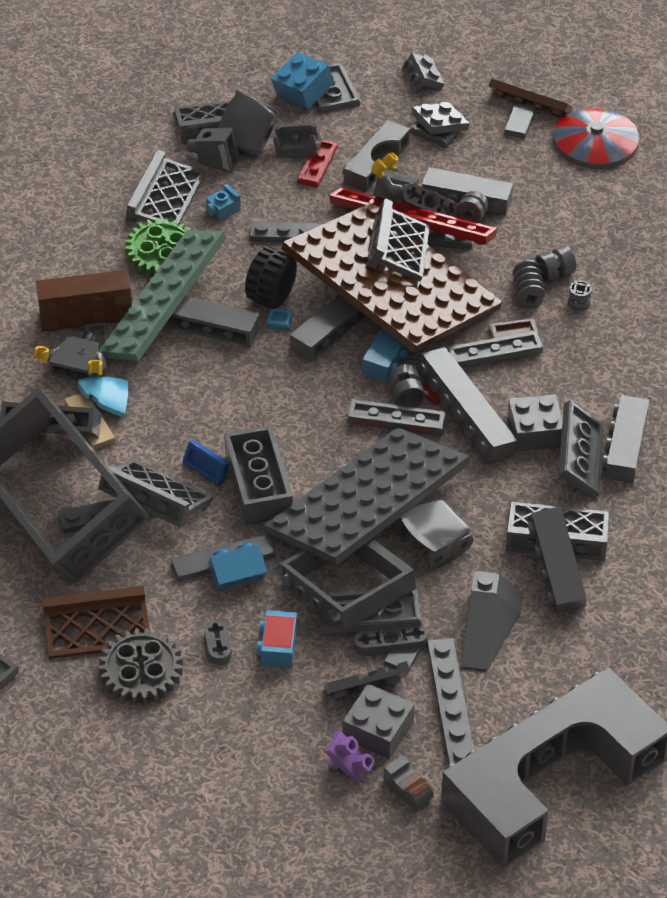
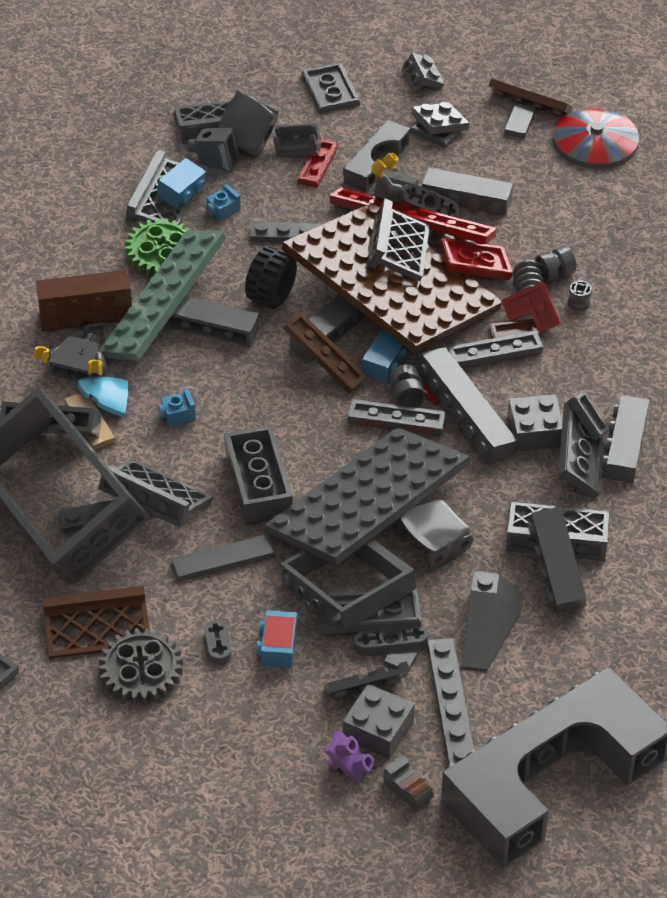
(177, 408): none -> dark azure brick
(181, 183): none -> brick
(206, 462): blue tile -> none
(237, 566): dark azure brick -> none
(279, 319): dark azure tile -> none
(302, 80): dark azure brick -> none
(324, 352): none -> reddish brown plate
(472, 207): dark grey wheel -> none
(475, 259): none -> red tile
(534, 301): none -> red plate
(588, 415): none -> dark grey tile

